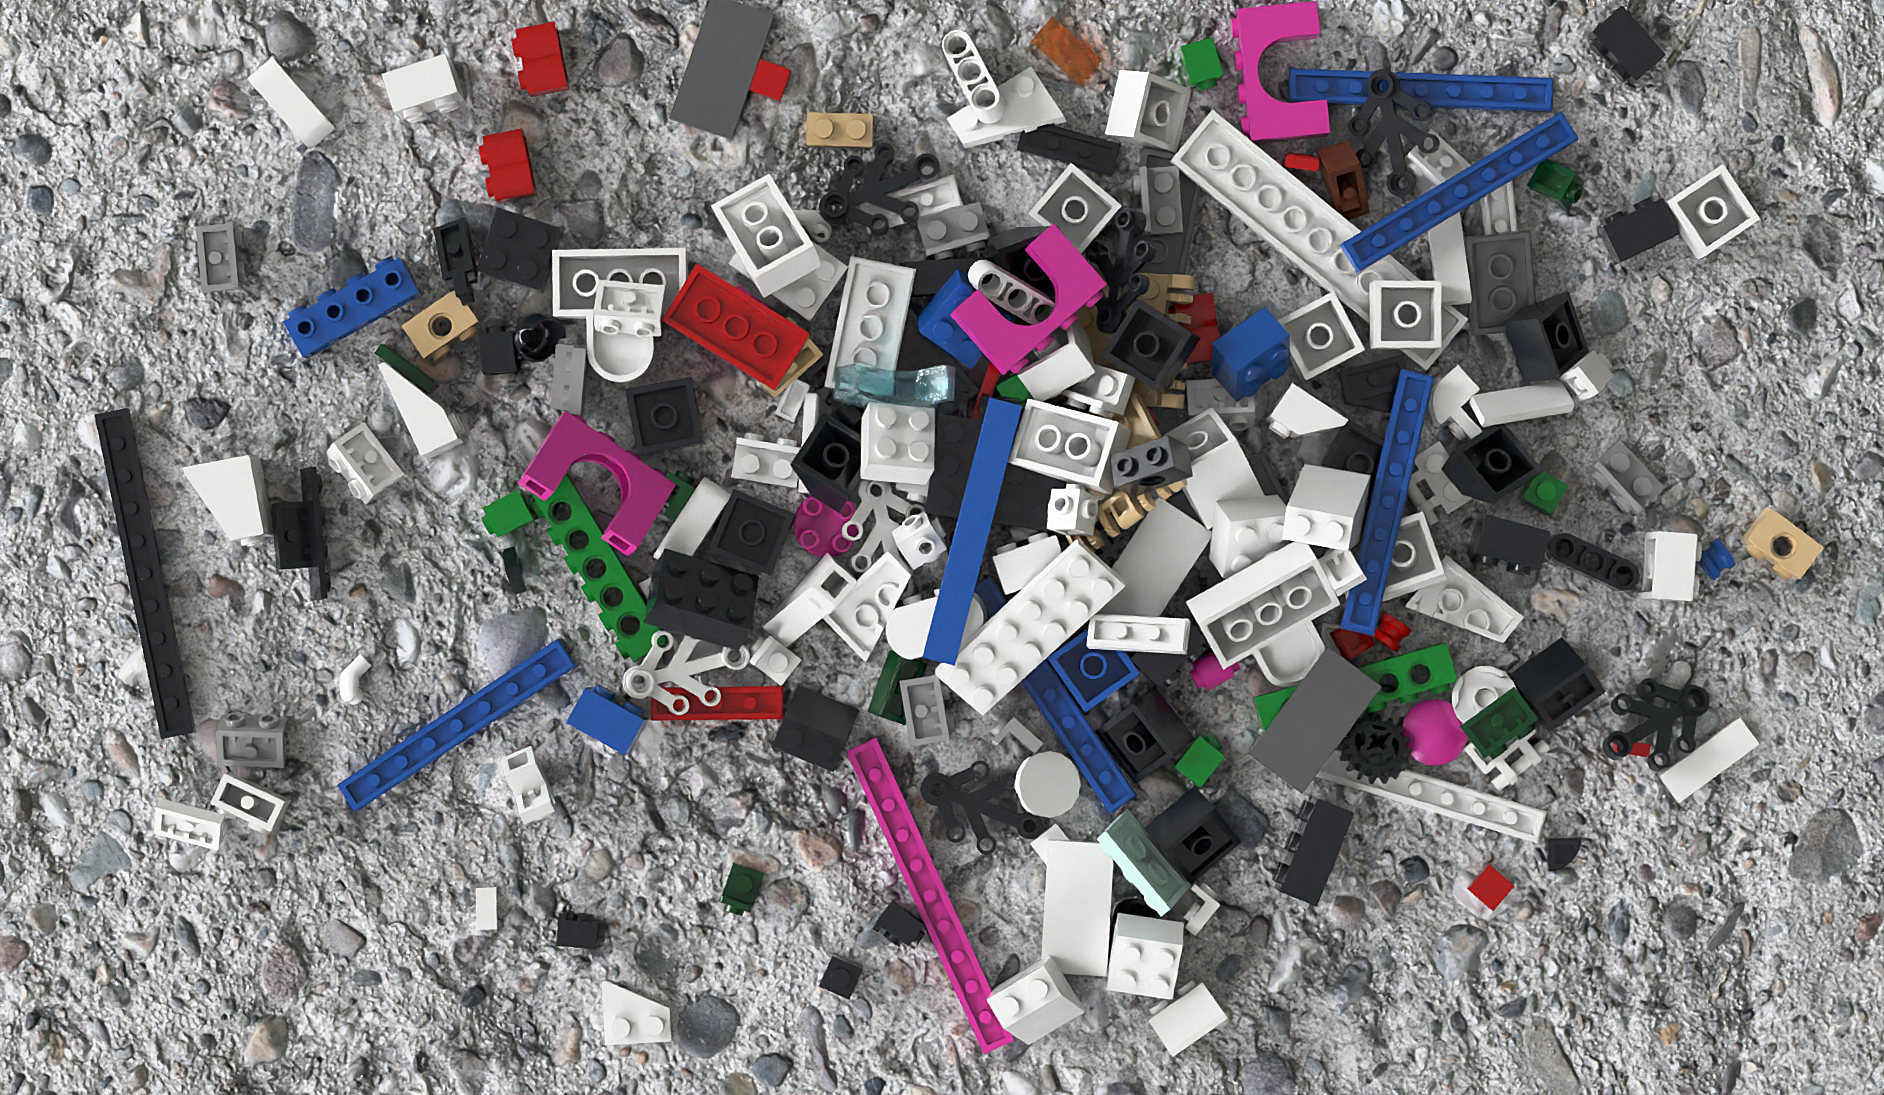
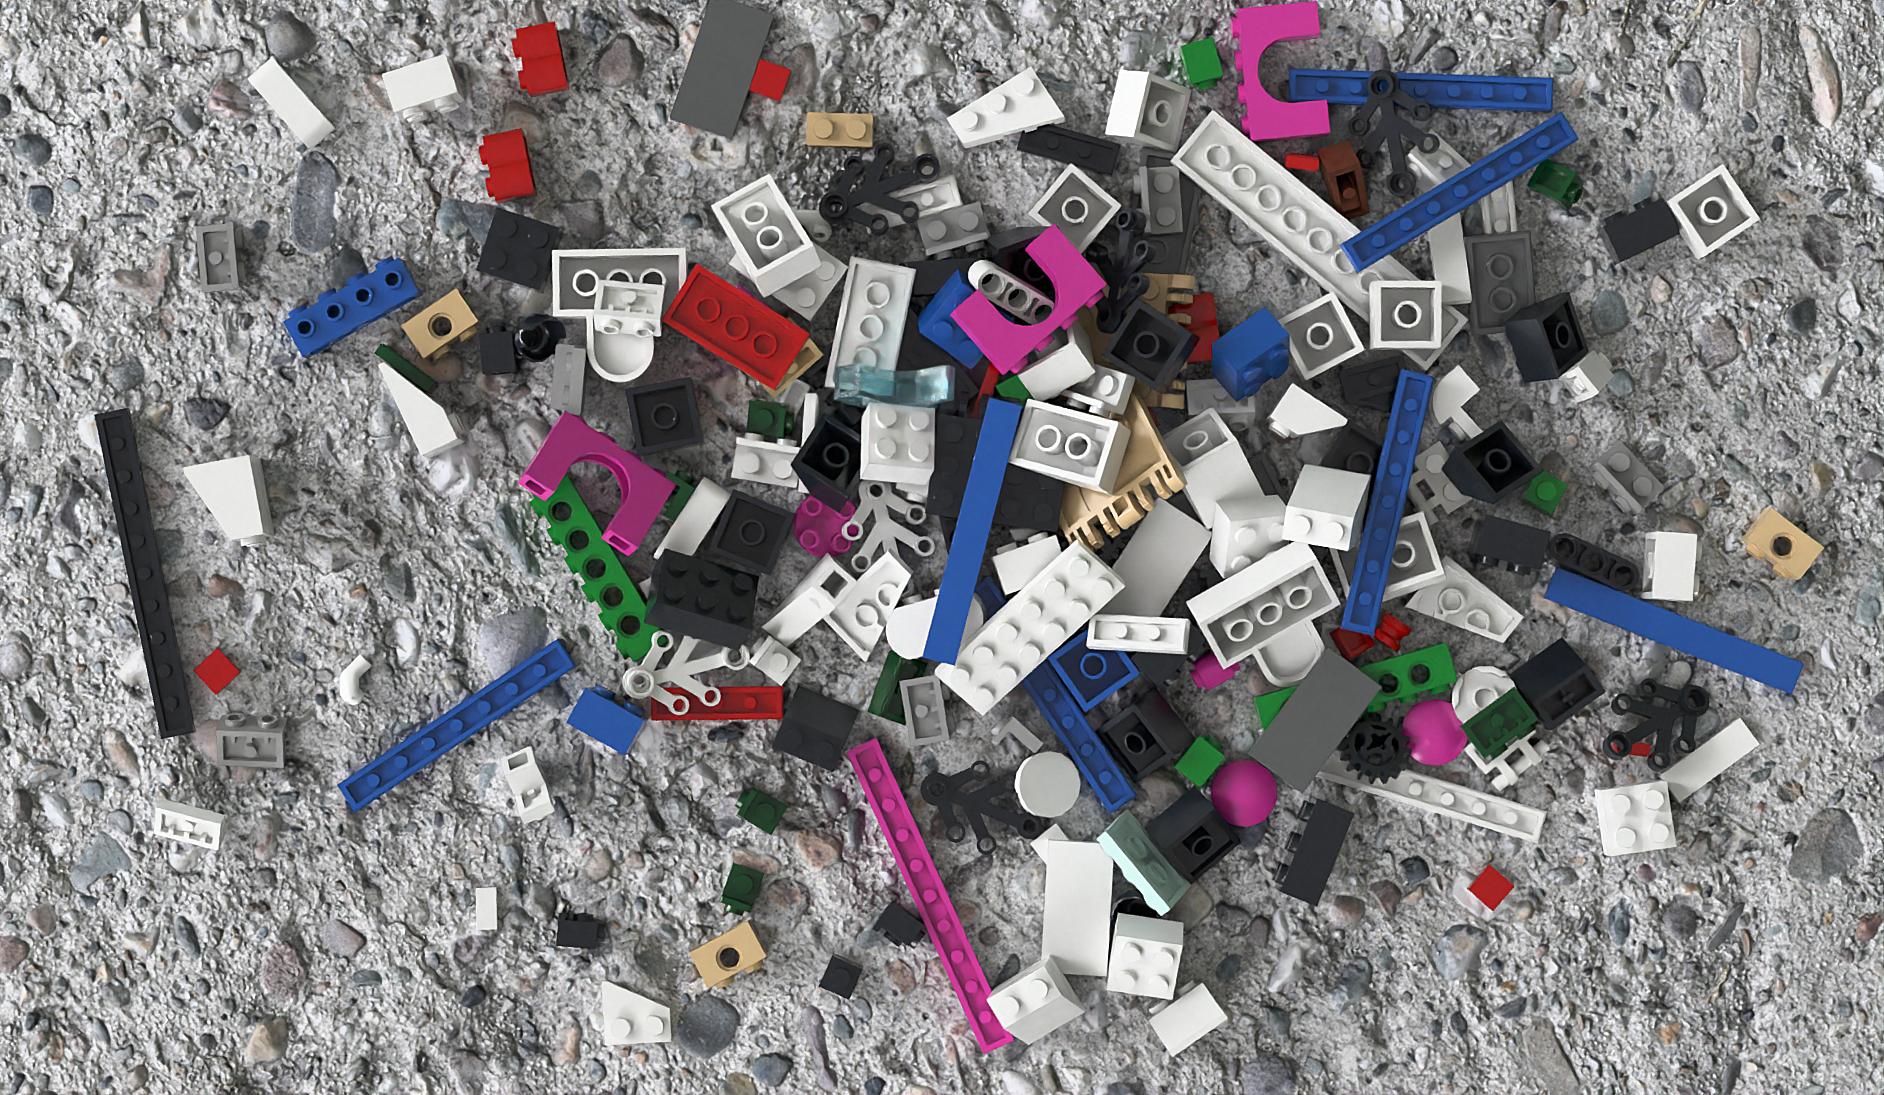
(217, 671): none -> red tile
(251, 802): white brick -> none
(299, 534): black bracket -> none
(363, 463): white bracket -> none
(457, 258): black hinge -> none
(507, 514): green brick -> none
(513, 570): black tile -> none
(741, 938): none -> tan brick
(760, 809): none -> dark green bracket
(769, 418): none -> dark green bracket
(920, 539): white brick -> none
(969, 63): white beam -> none
(1066, 51): clear orange plate -> none
(1072, 511): white brick -> none
(1151, 466): black brick -> none
(1200, 914): white bracket -> none
(1244, 793): none -> dark pink dish
(1341, 570): white bracket -> none
(1521, 403): white tile -> none
(1561, 852): black tile -> none
(1625, 46): black brick -> none
(1635, 817): none -> white brick
(1673, 630): none -> blue tile
(1716, 559): blue wheel -> none

